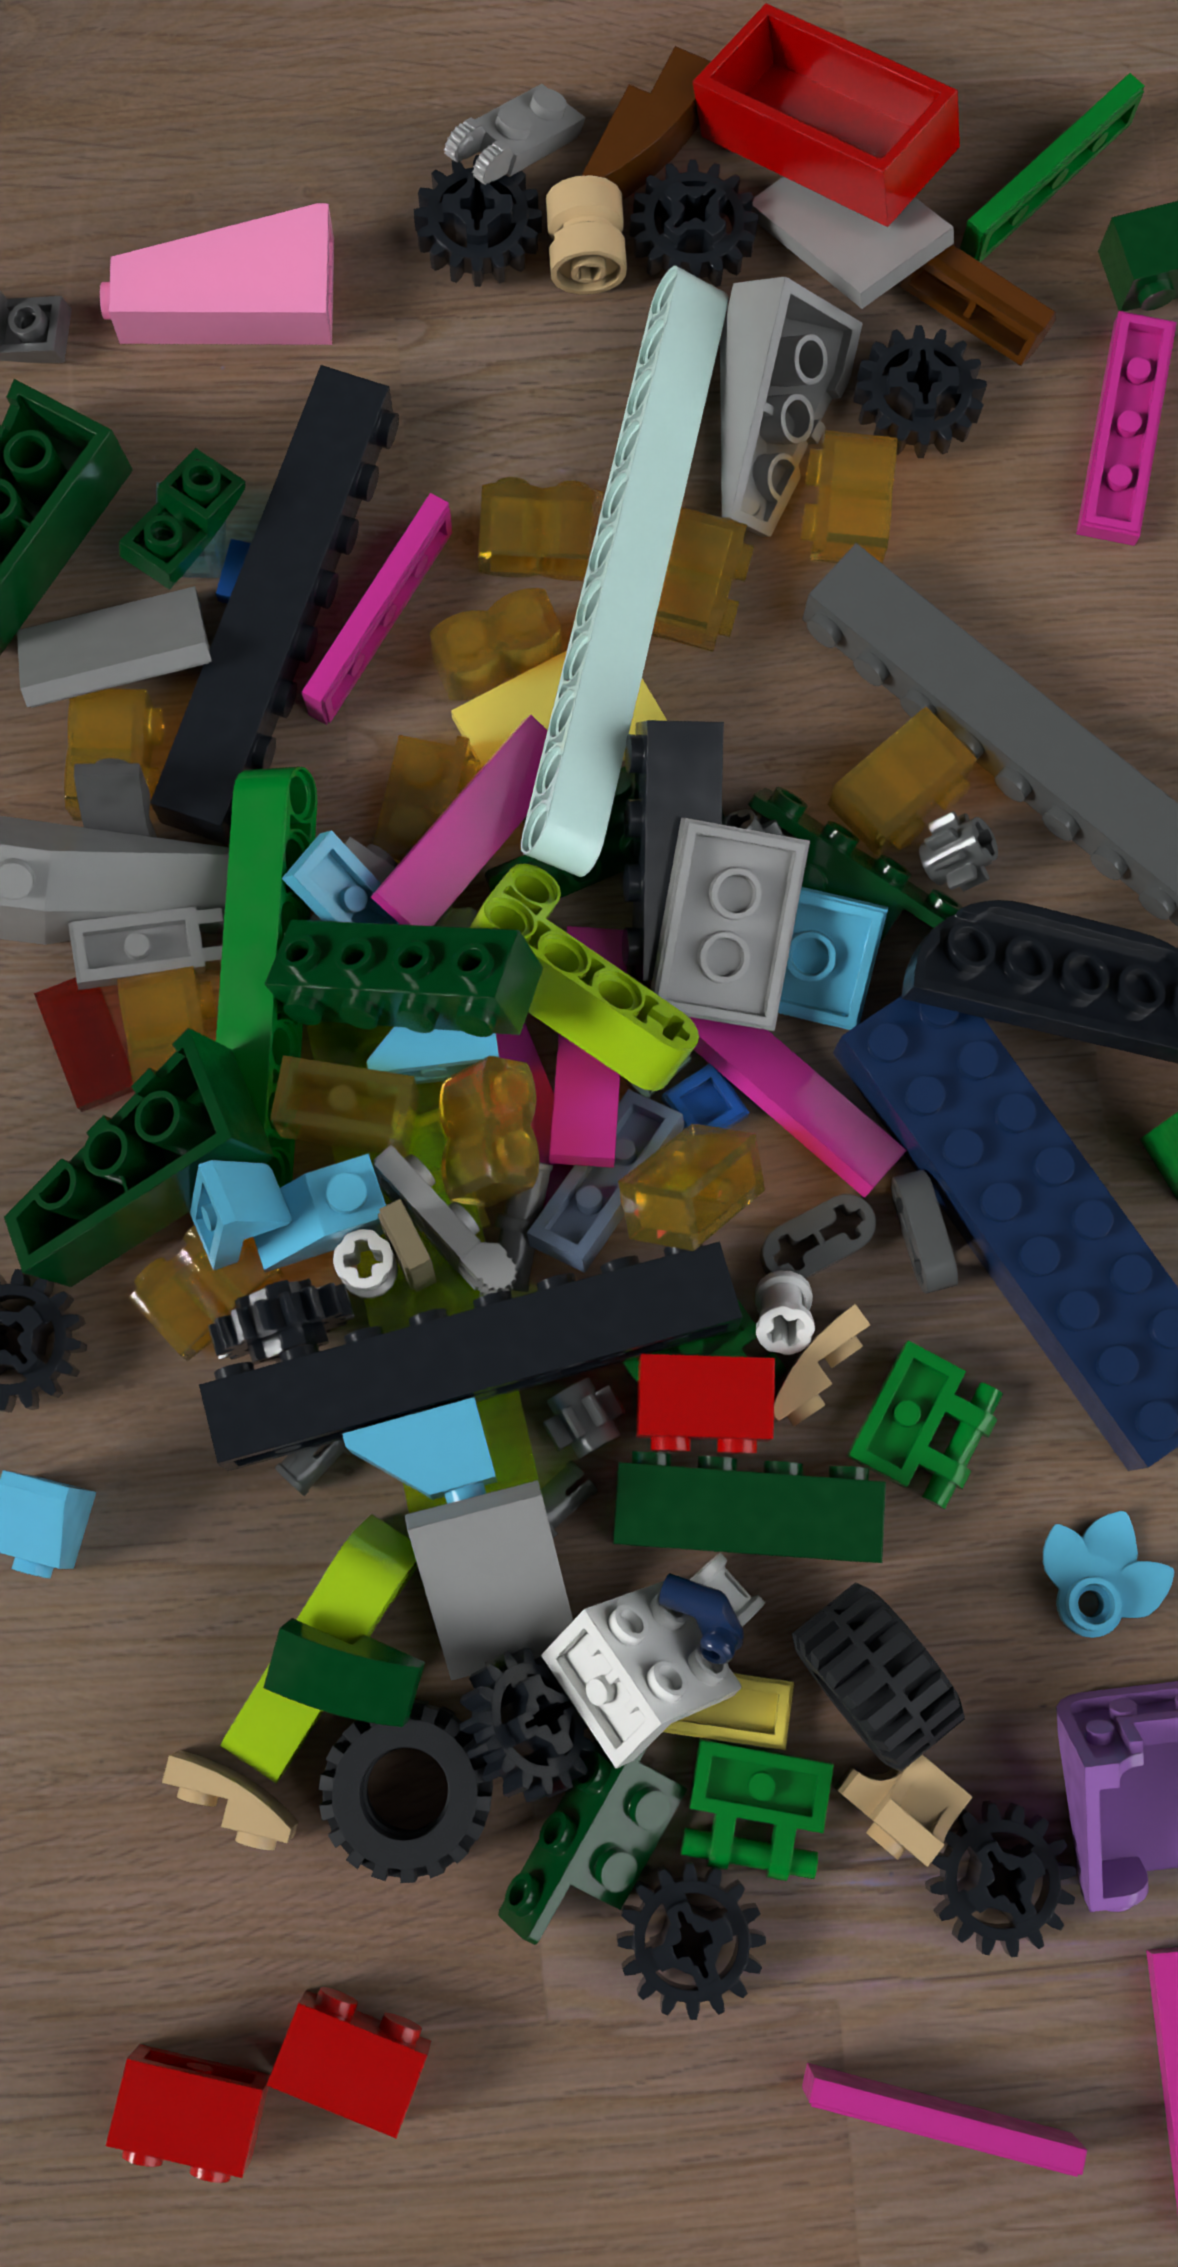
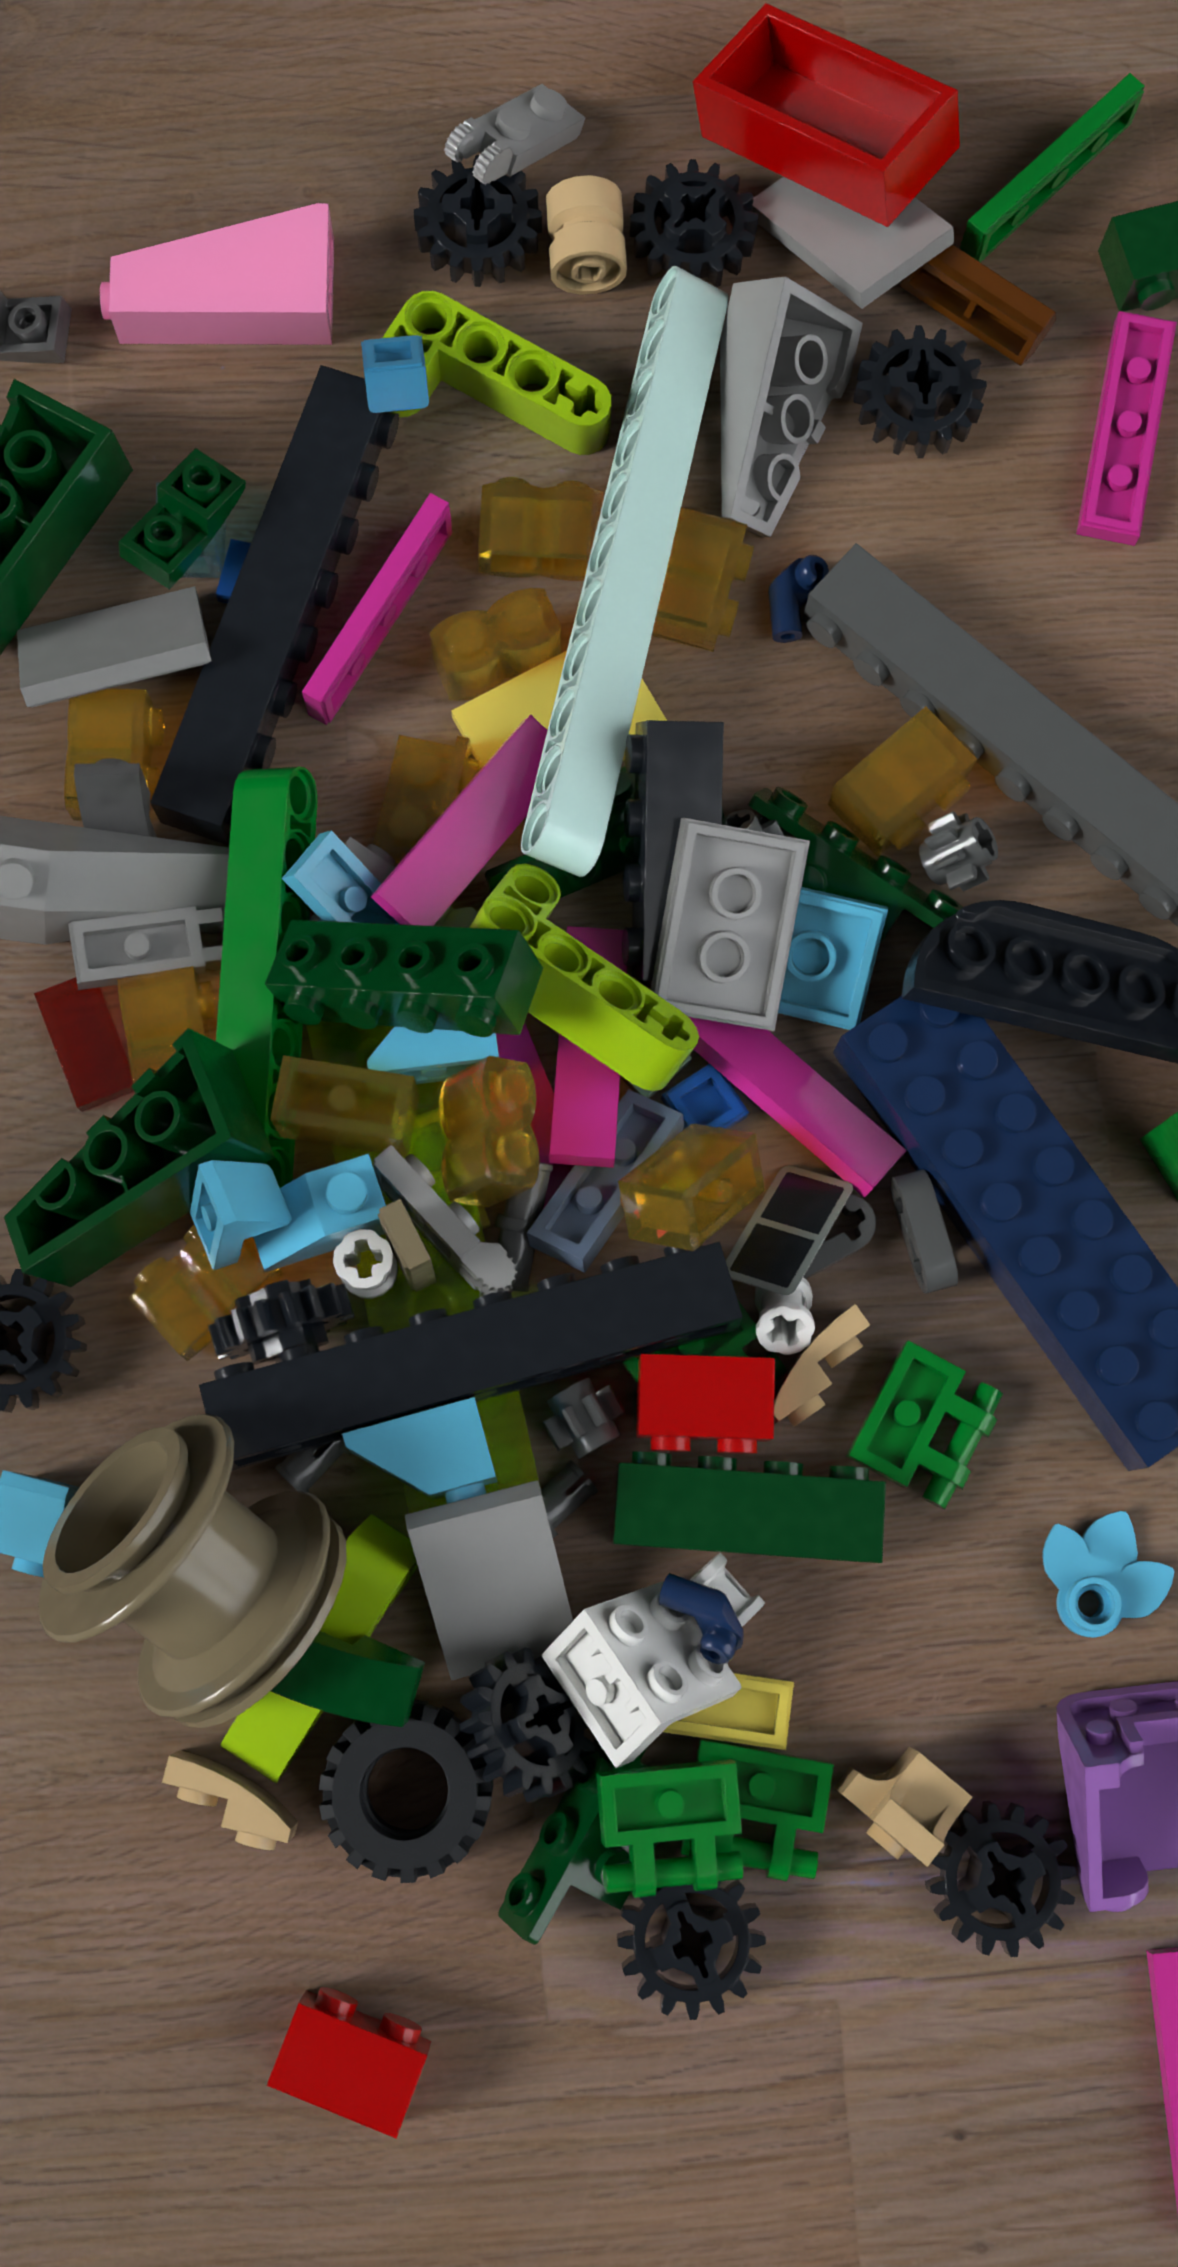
(188, 2113): red brick -> none
(207, 1582): none -> dark tan wheel
(395, 373): none -> dark azure slope
(568, 410): none -> lime beam
(649, 126): reddish brown slope -> none
(670, 1805): none -> green plate
(787, 1229): none -> black sticker
(790, 592): none -> dark blue arm
(851, 495): clear yellow brick -> none
(879, 1676): black tyre -> none
(944, 2120): dark pink tile -> none

